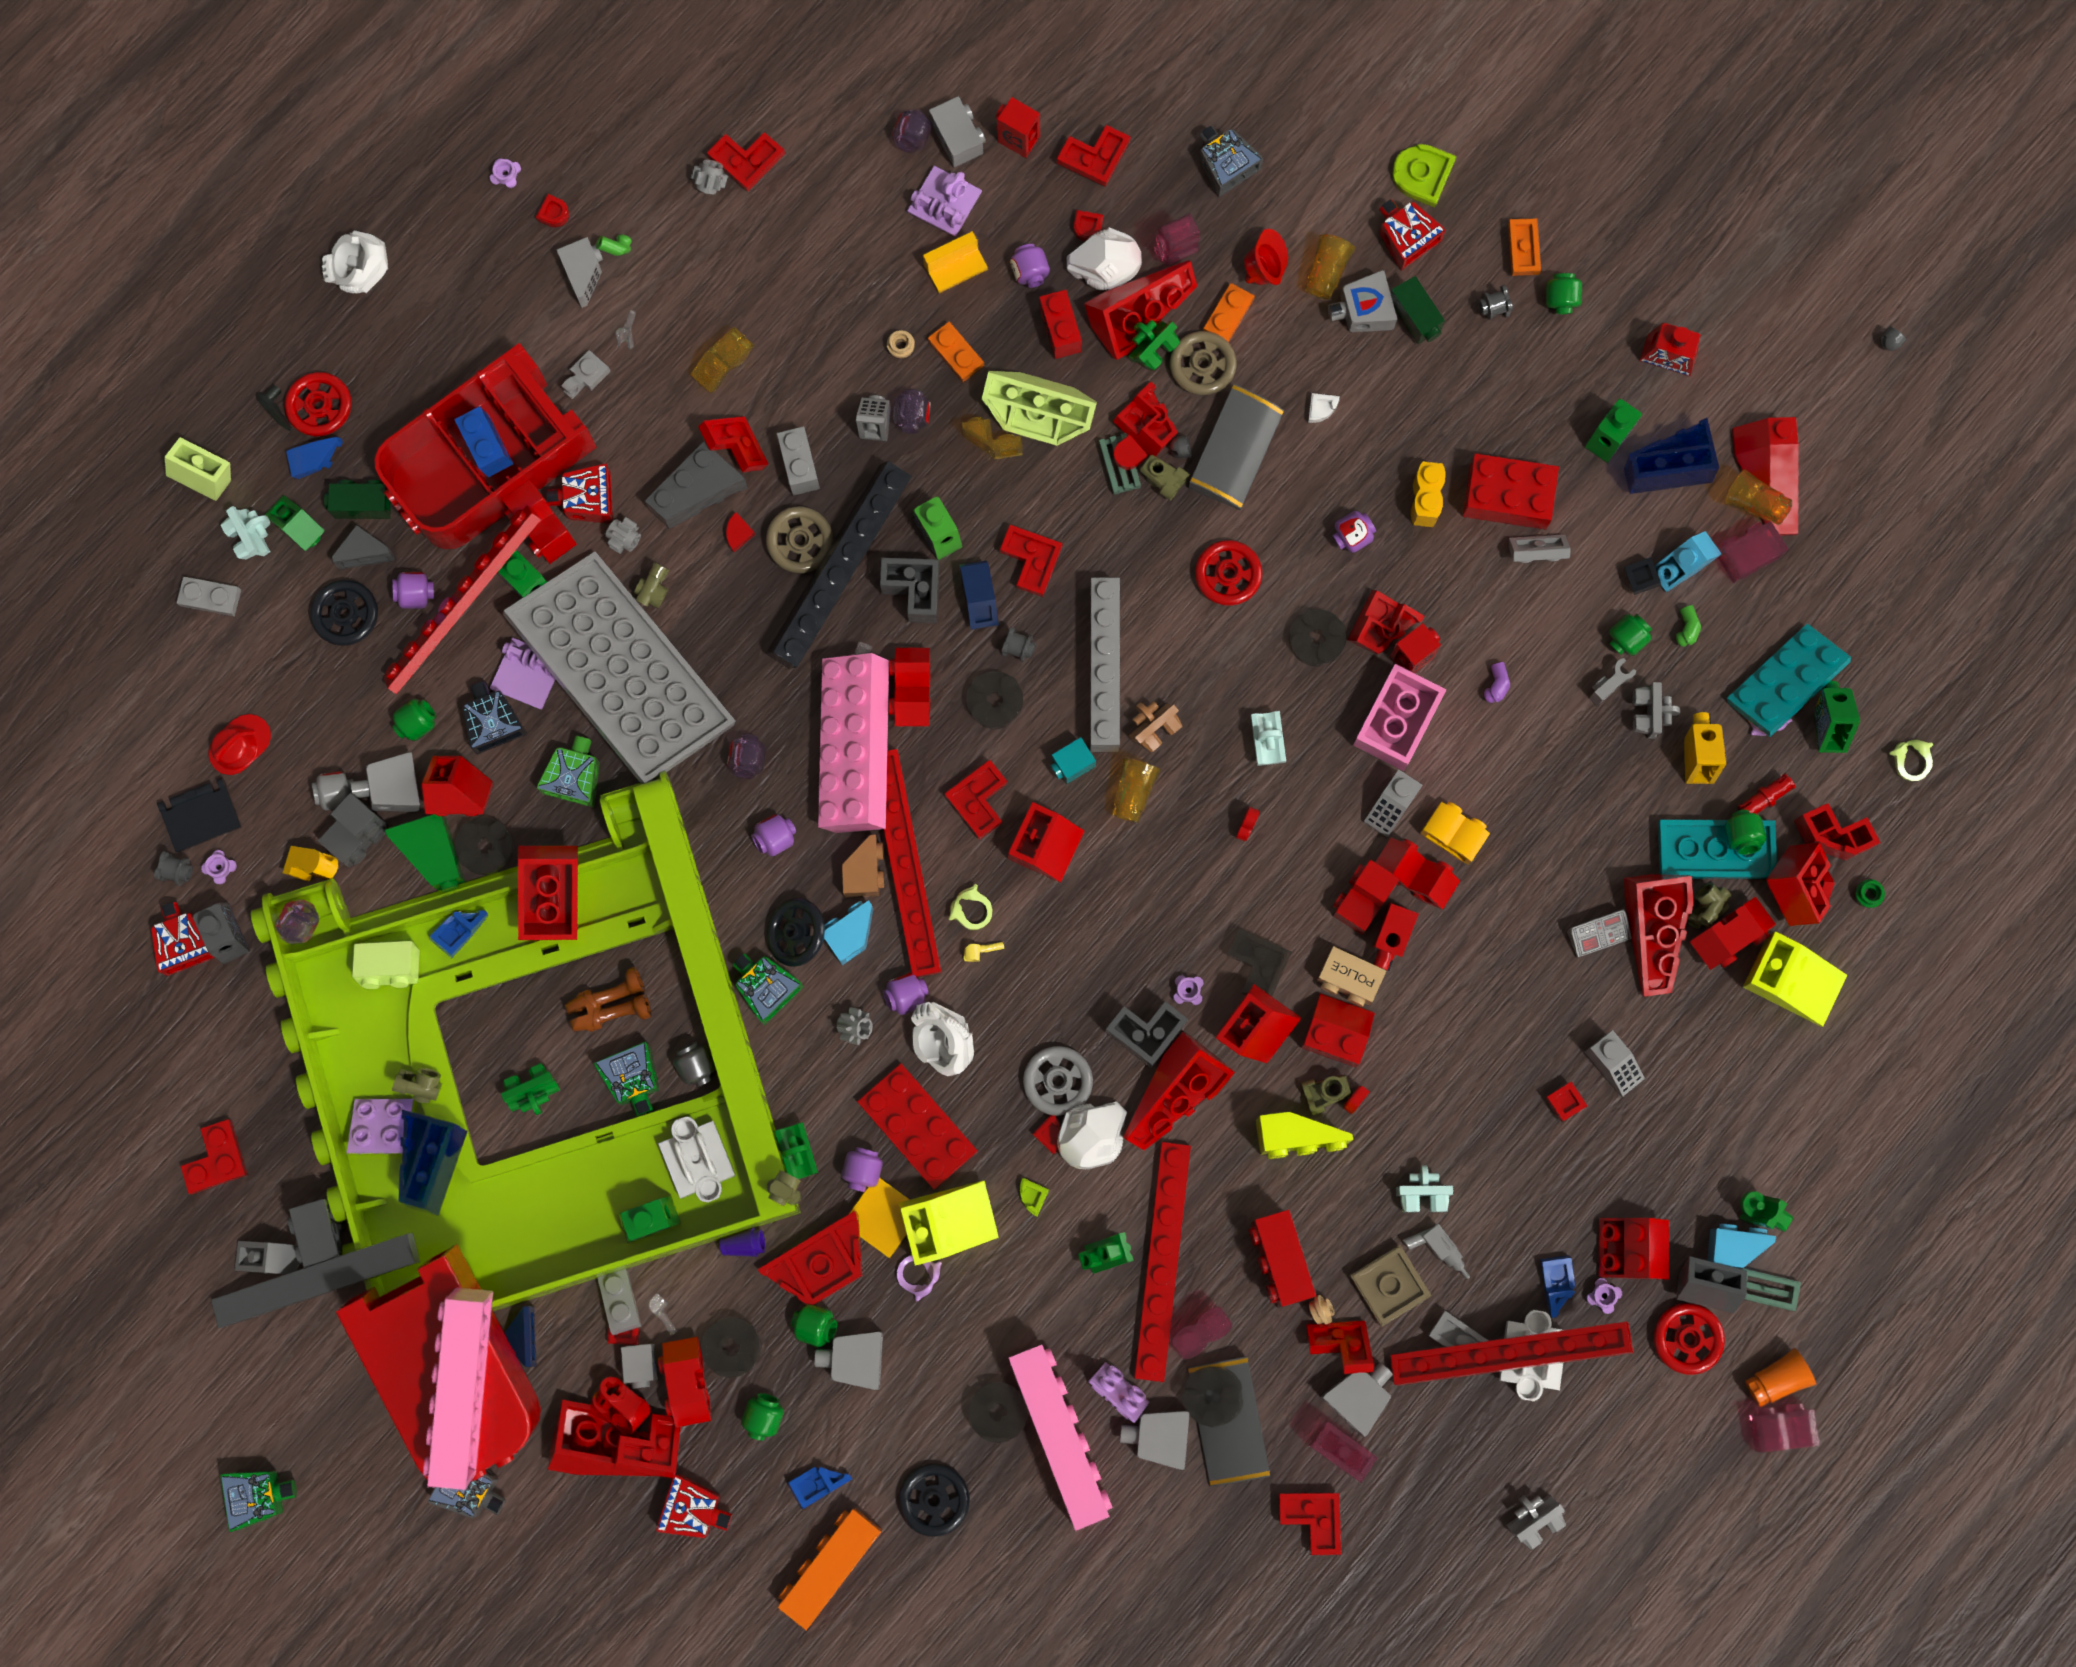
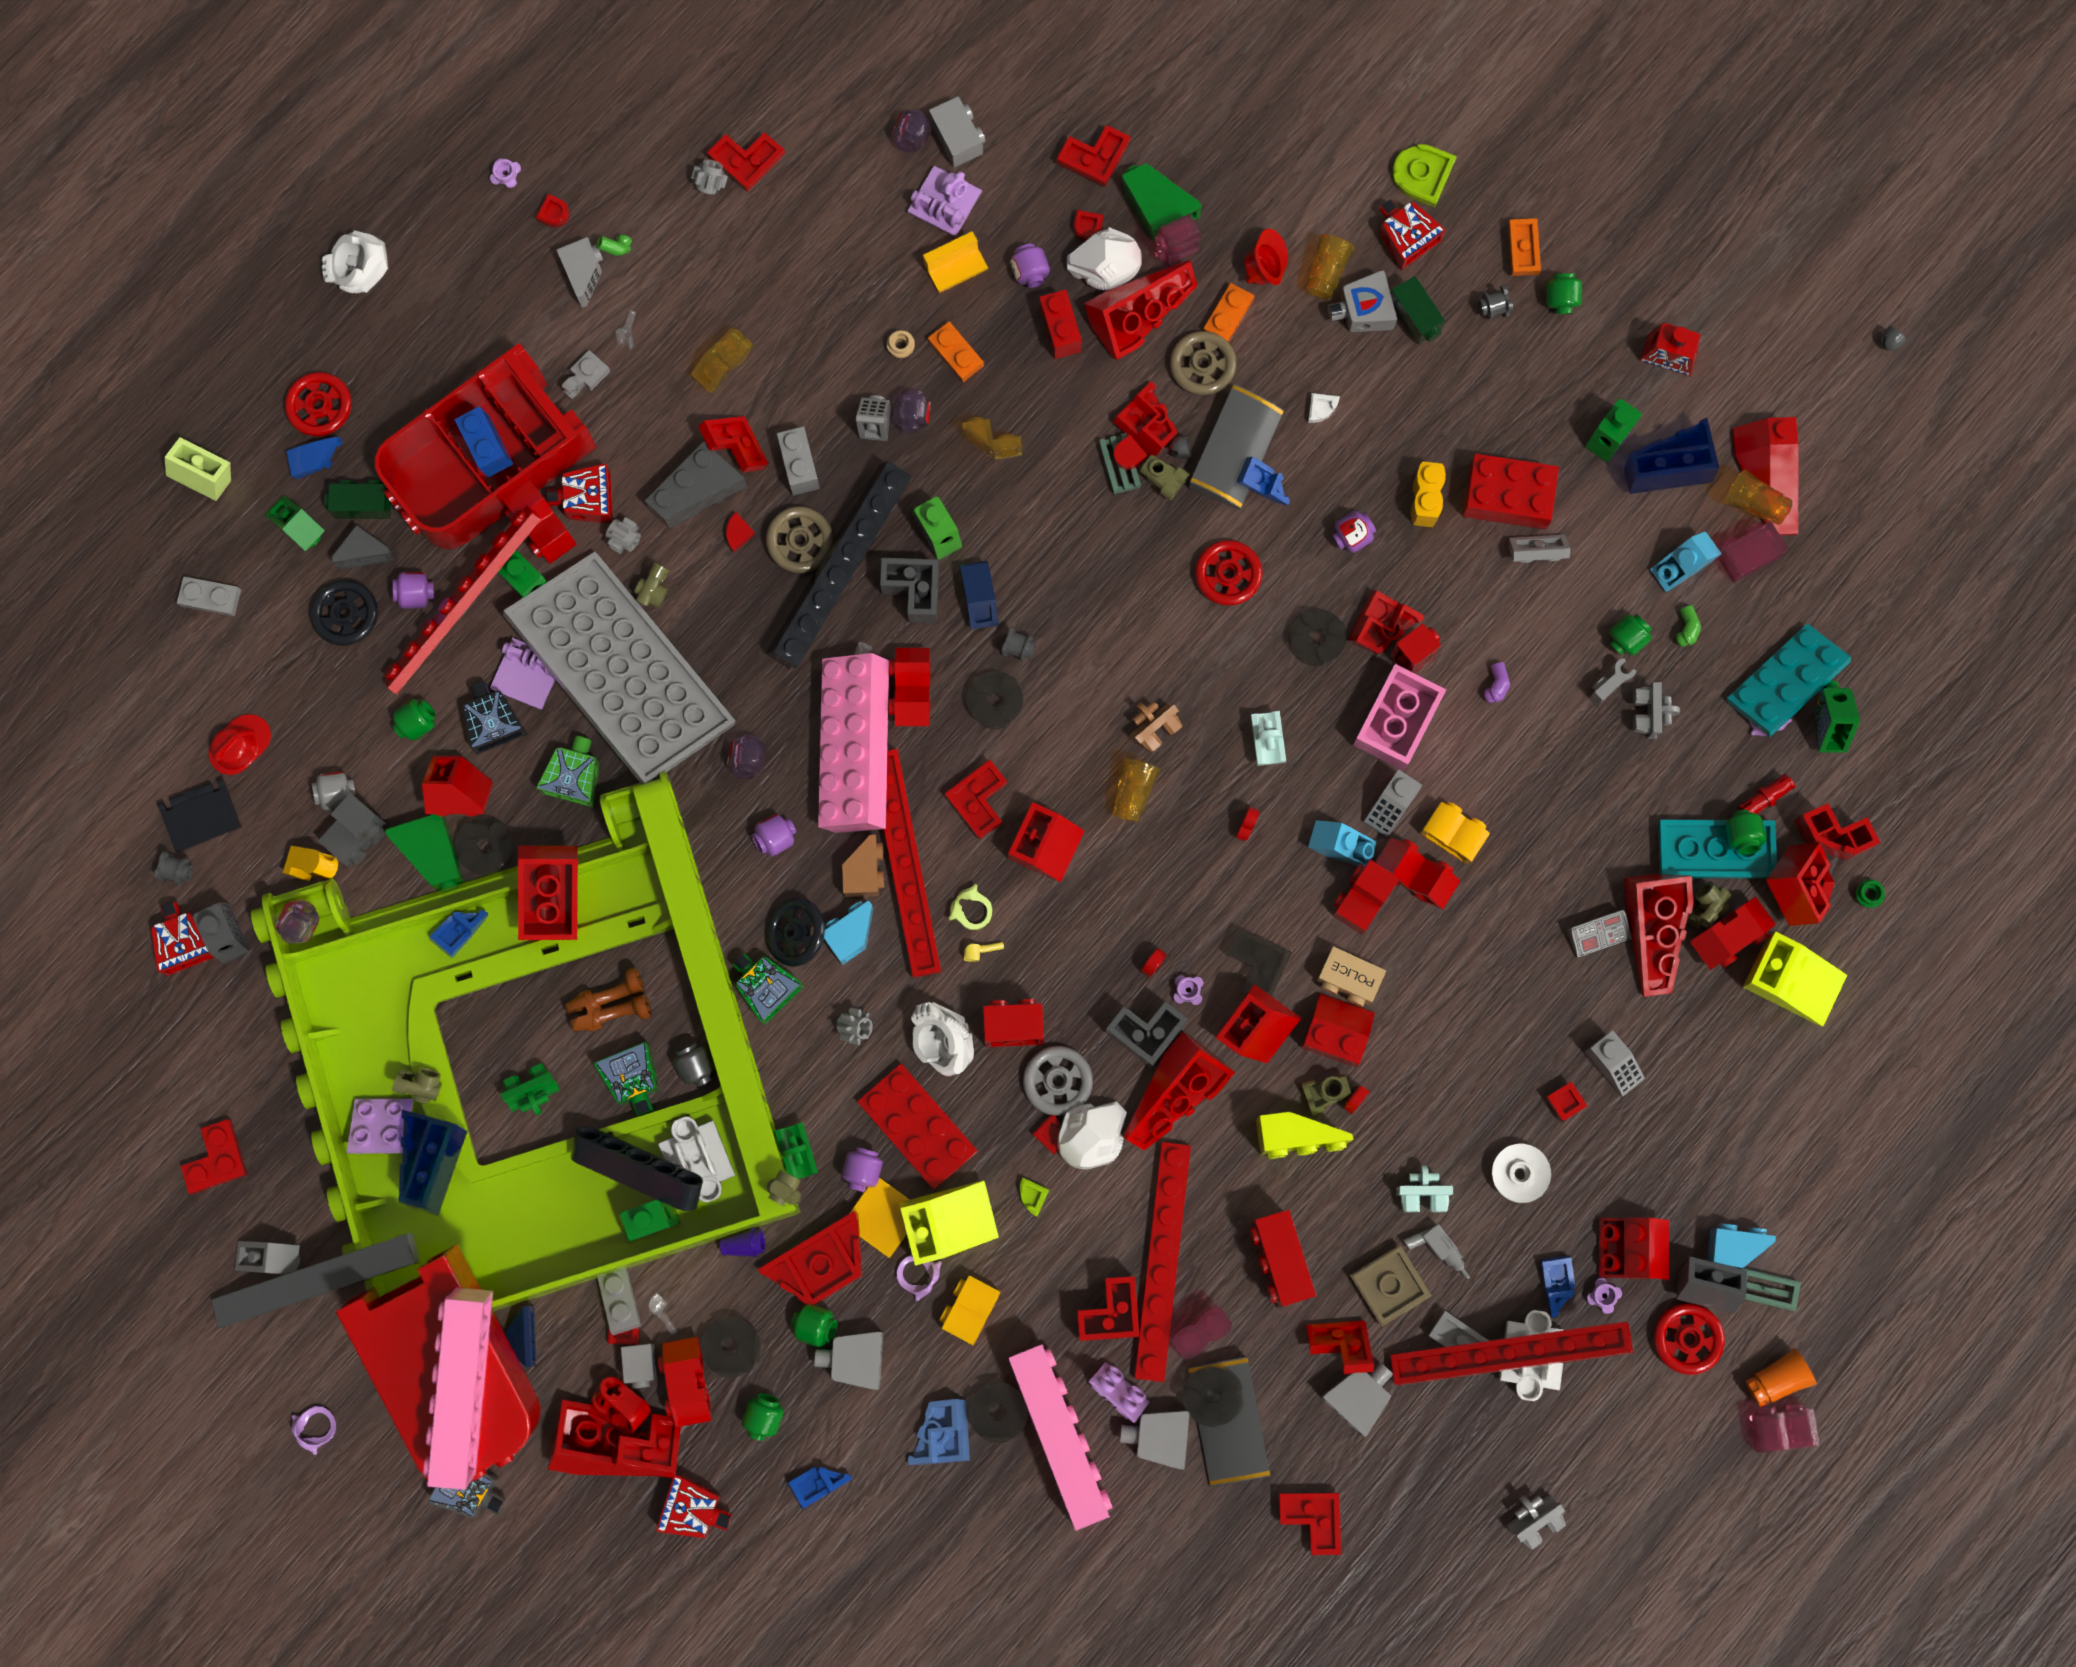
(210, 866): lavender plate -> none
(250, 530): light aqua hips -> none
(254, 1497): torso -> none
(272, 409): pearl dark grey bar -> none
(313, 1443): none -> lavender piece
(315, 1233): dark grey brick -> none
(386, 964): yellowish green brick -> none
(390, 785): light grey torso -> none
(636, 1168): none -> black beam
(830, 1567): orange brick -> none
(905, 993): medium lavender head -> none
(943, 1434): none -> medium blue slope
(959, 1504): black plate -> none
(970, 1309): none -> yellow brick
(1013, 1024): none -> red brick
(1018, 127): red brick -> none
(1037, 406): yellowish green wedge -> none
(1038, 554): red plate -> none
(1072, 761): teal brick -> none
(1105, 665): light grey brick -> none
(1106, 1253): green hips -> none
(1119, 1318): none -> red brick
(1149, 338): green hips -> none
(1153, 963): none -> red tile
(1157, 198): none -> green slope
(1227, 159): torso -> none
(1263, 480): none -> blue slope
(1321, 1310): tan plate -> none
(1341, 843): none -> medium azure slope
(1343, 1451): clear pink brick -> none
(1396, 921): red torso -> none
(1536, 1171): none -> white dish
(1642, 576): black plate -> none
(1704, 751): yellow torso -> none
(1765, 1211): green hips -> none
(1899, 755): yellowish green piece -> none

